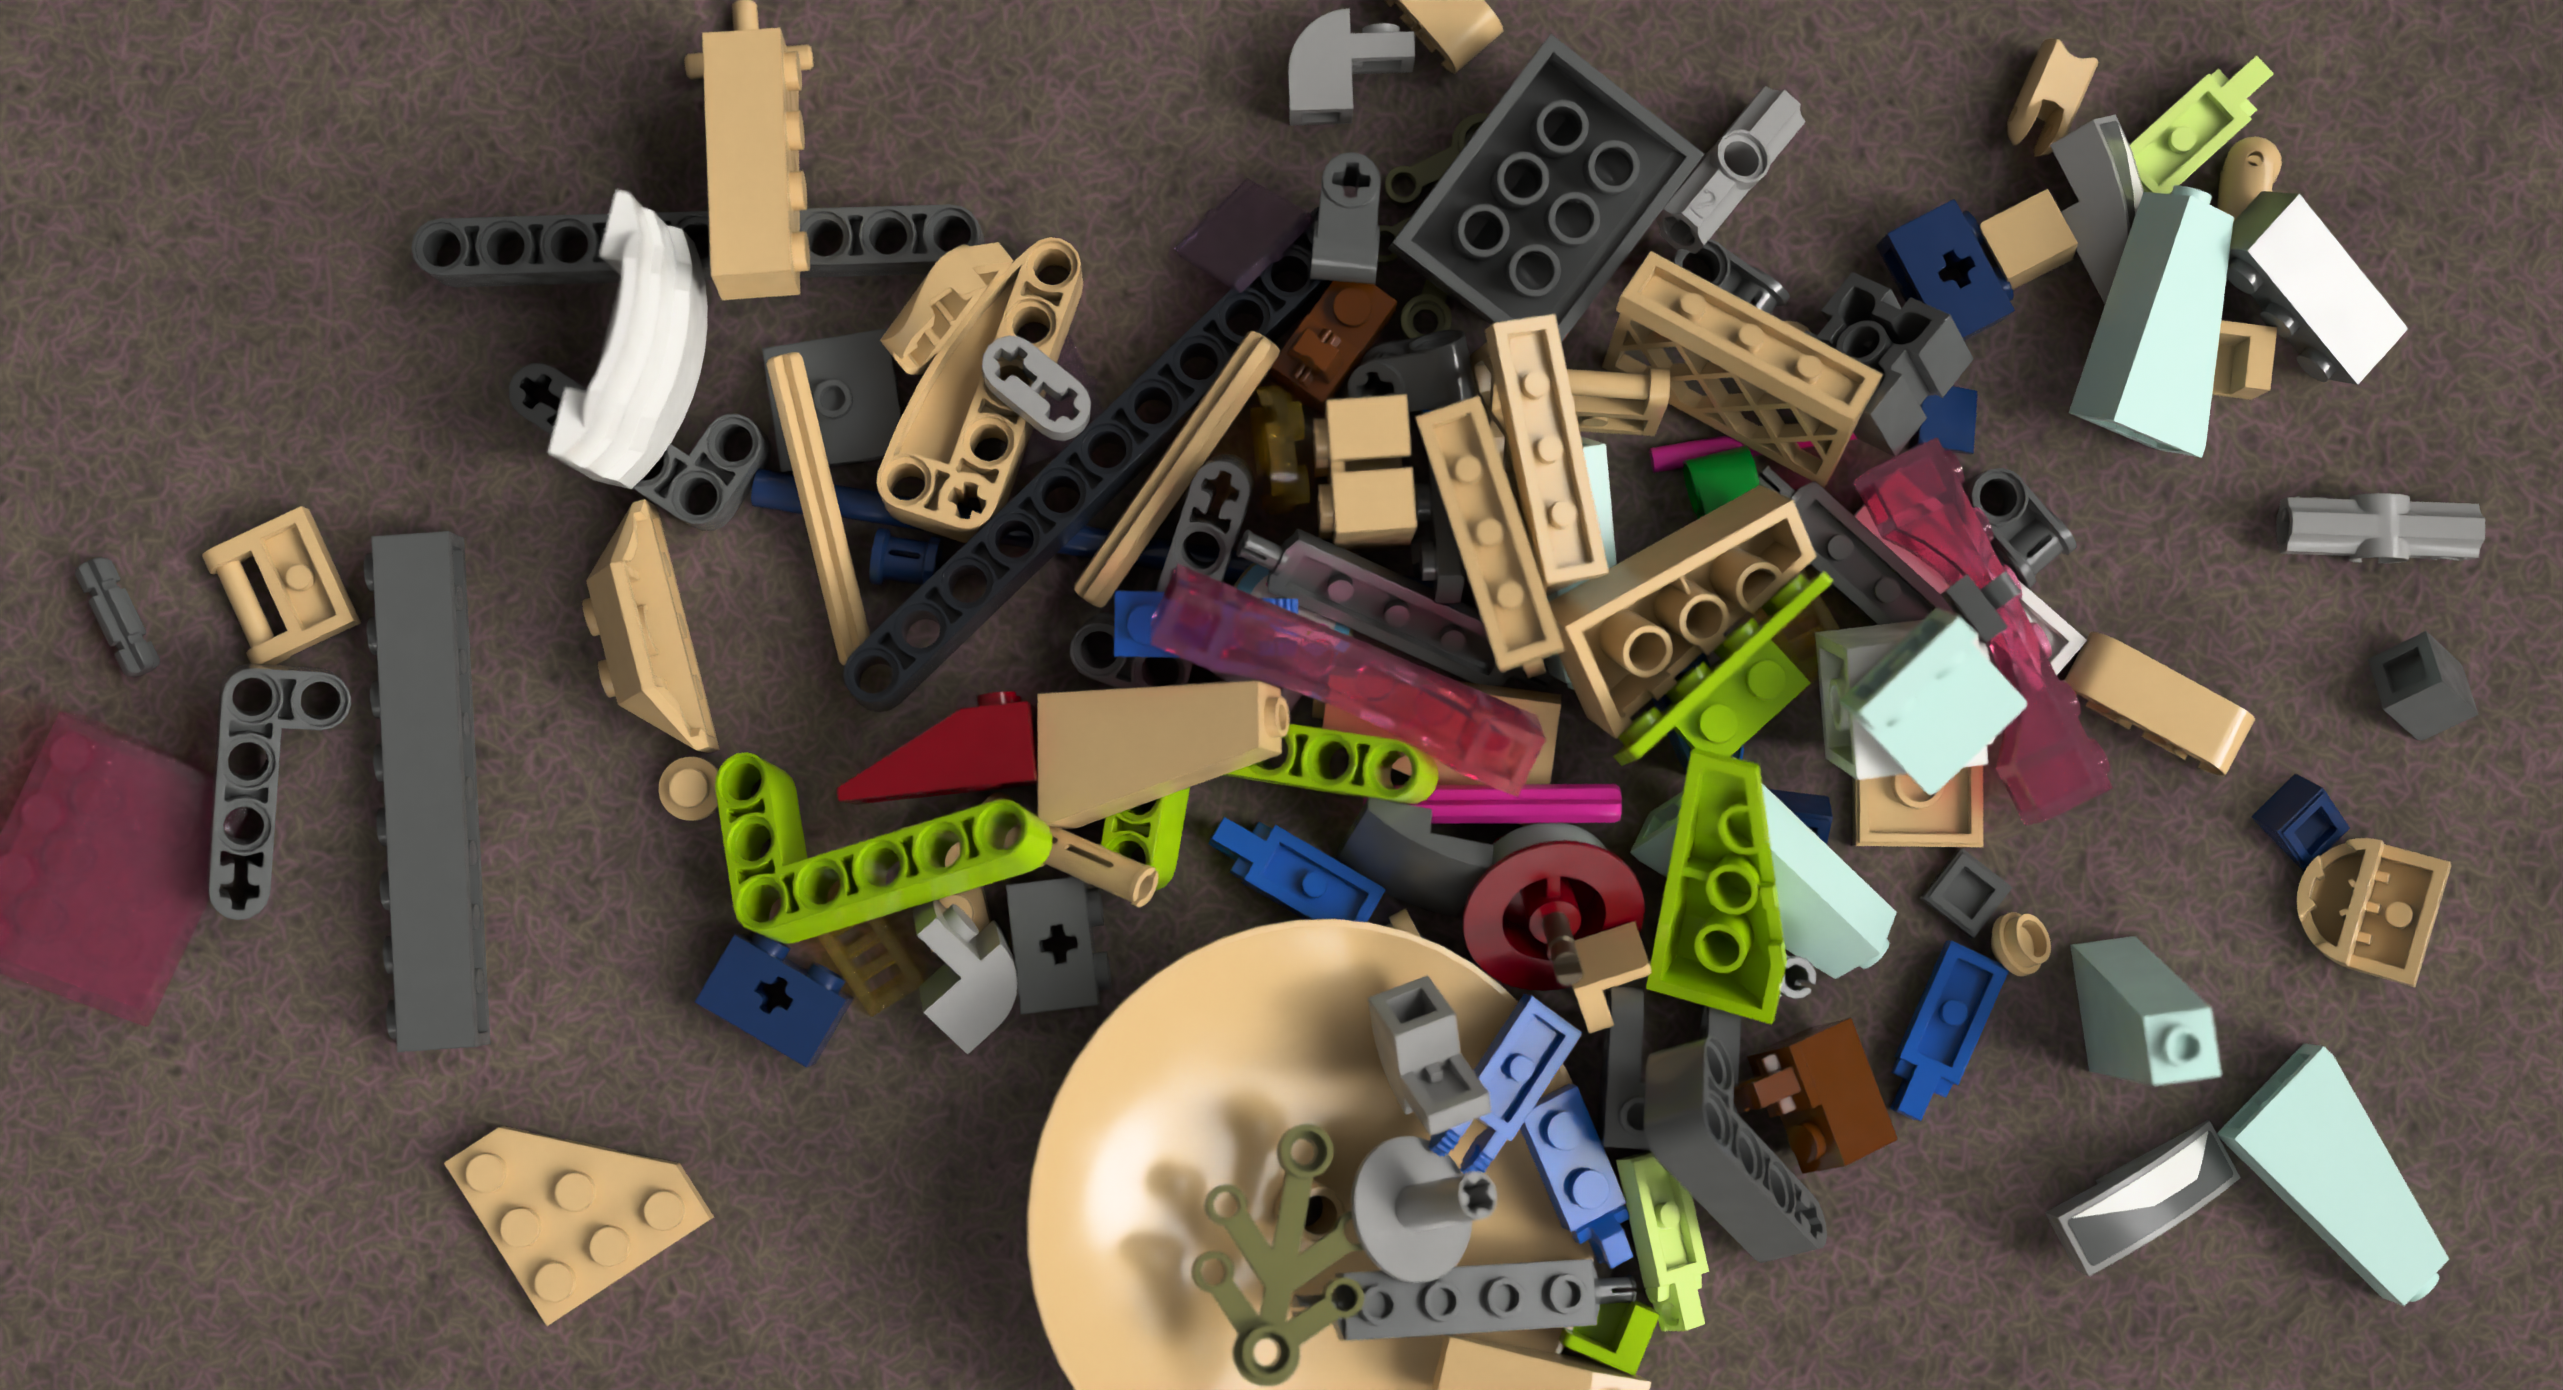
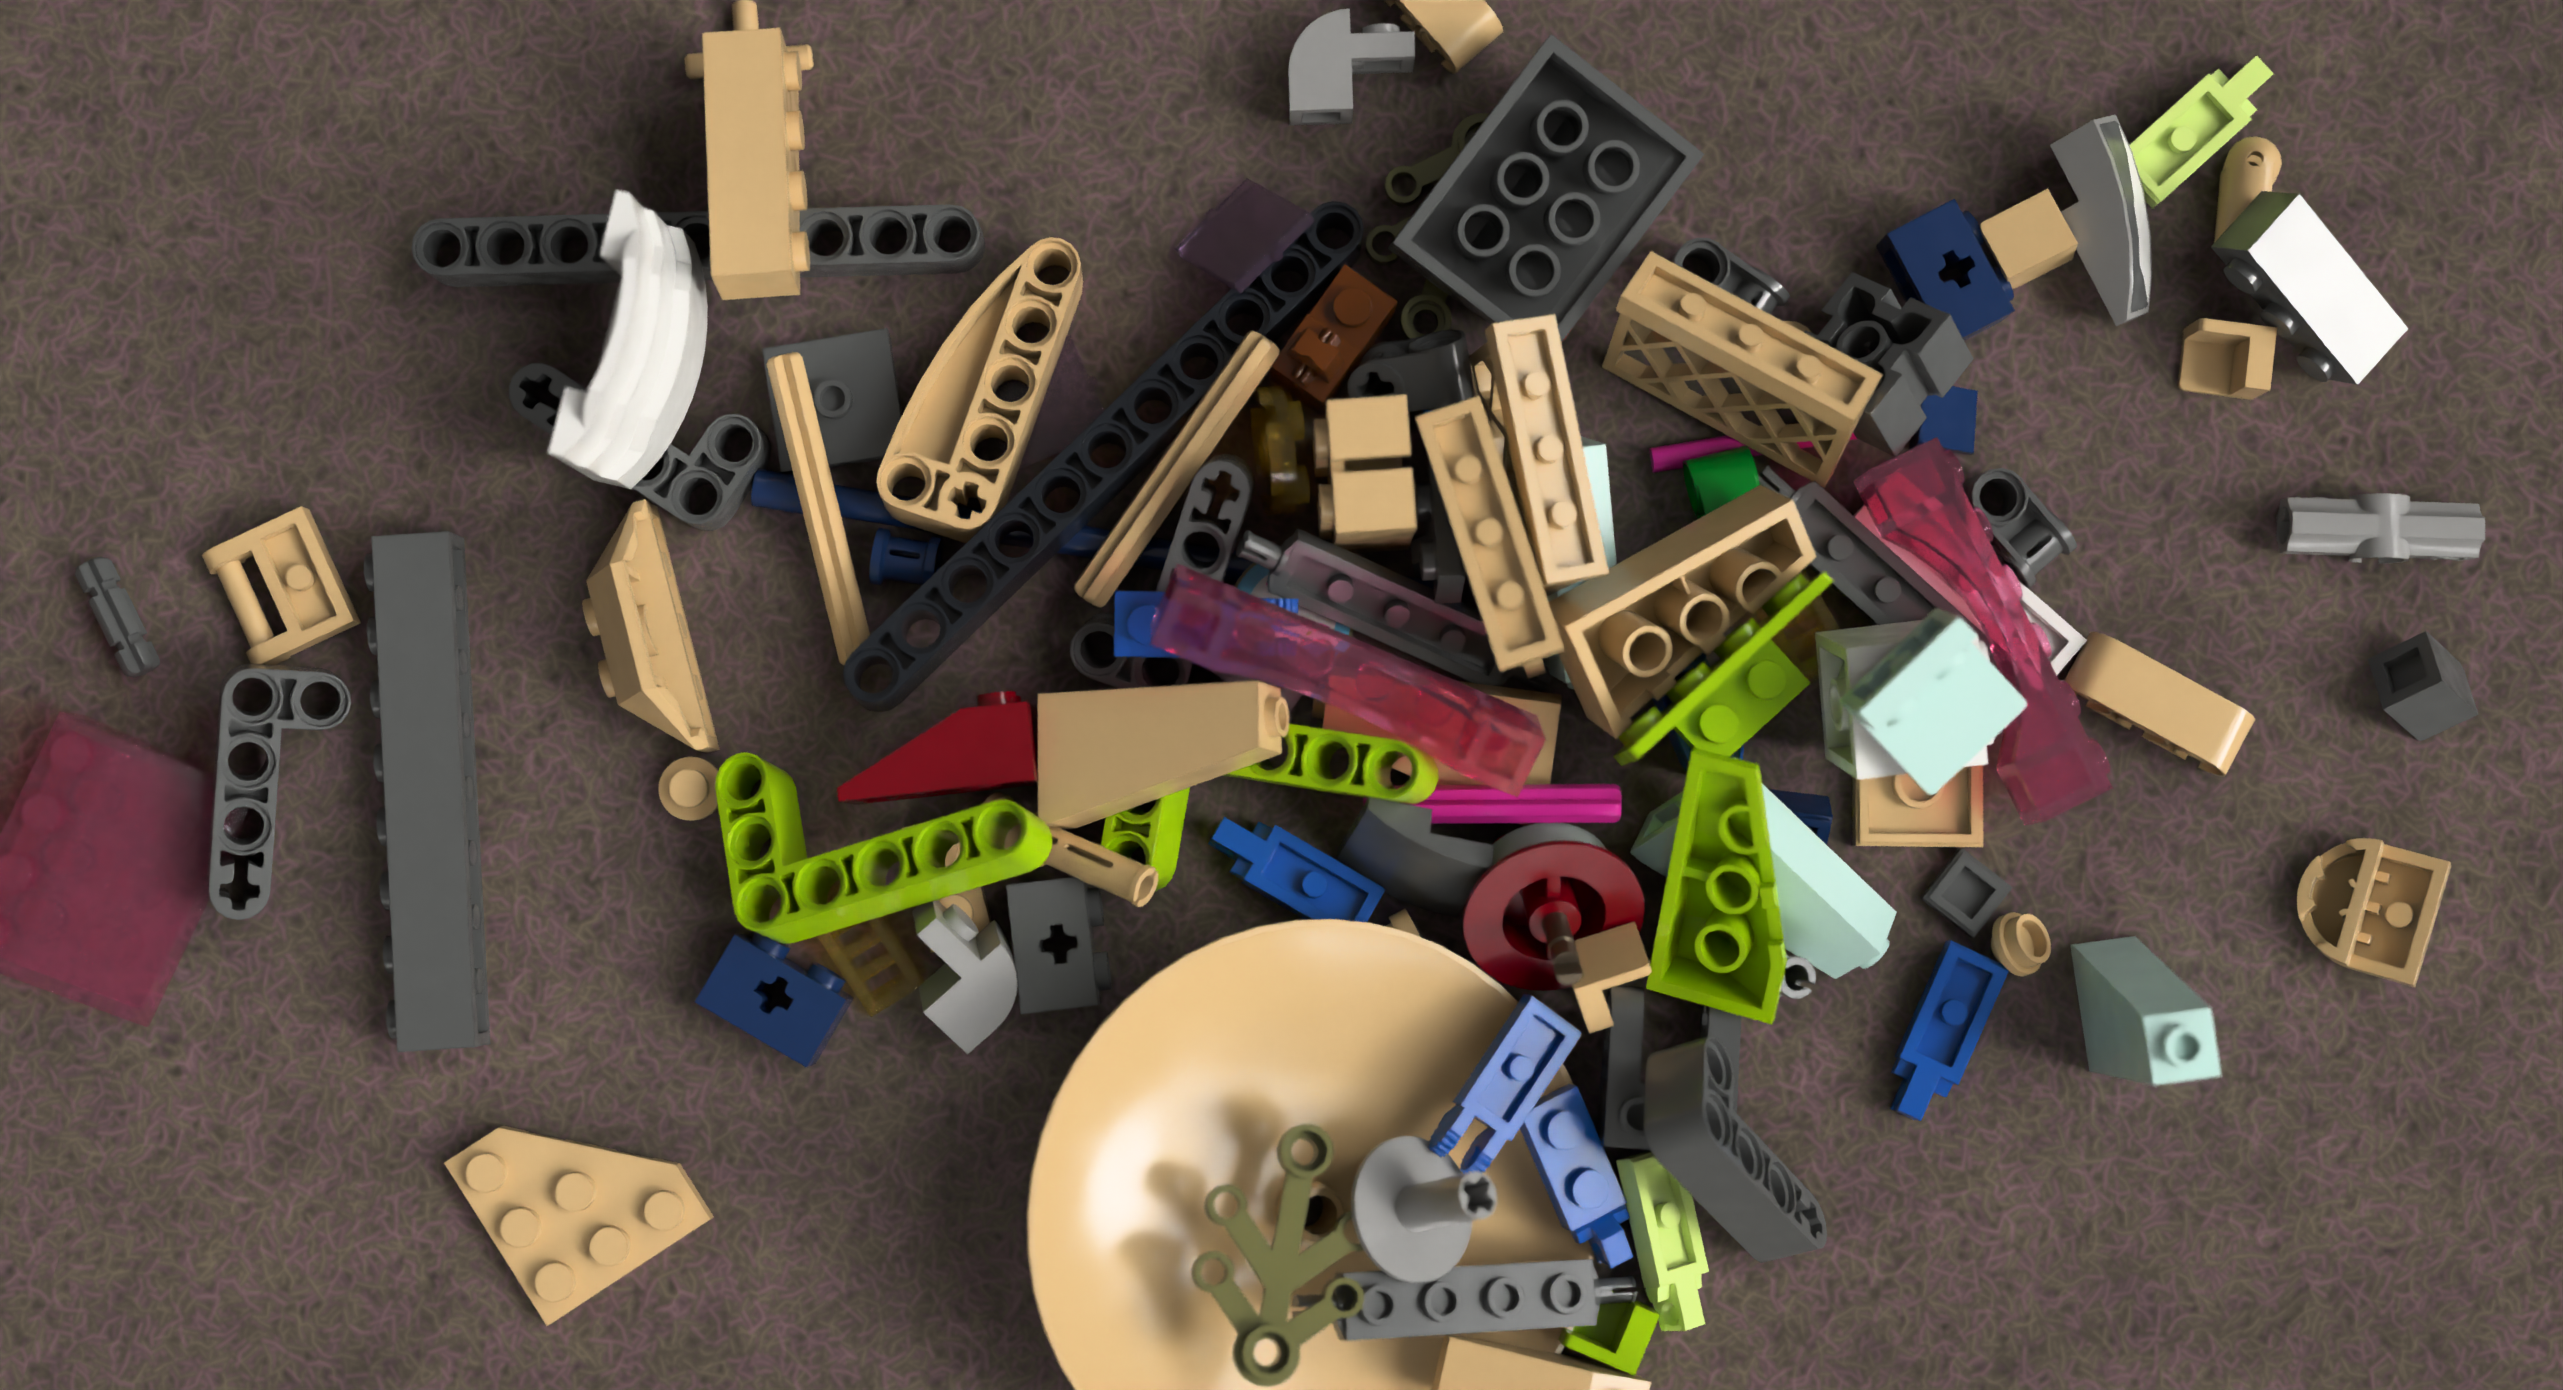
(943, 303): tan slope -> none
(1045, 376): light grey beam -> none
(1347, 227): dark grey piece -> none
(1423, 1058): light grey brick -> none
(1620, 400): tan plate -> none
(1712, 187): light grey piece -> none
(1822, 1094): reddish brown hinge -> none
(1980, 606): dark grey tile -> none
(2050, 93): tan piece -> none
(2143, 1199): slope -> none
(2161, 326): light aqua slope -> none
(2301, 820): dark blue slope -> none
(2332, 1169): light aqua slope -> none

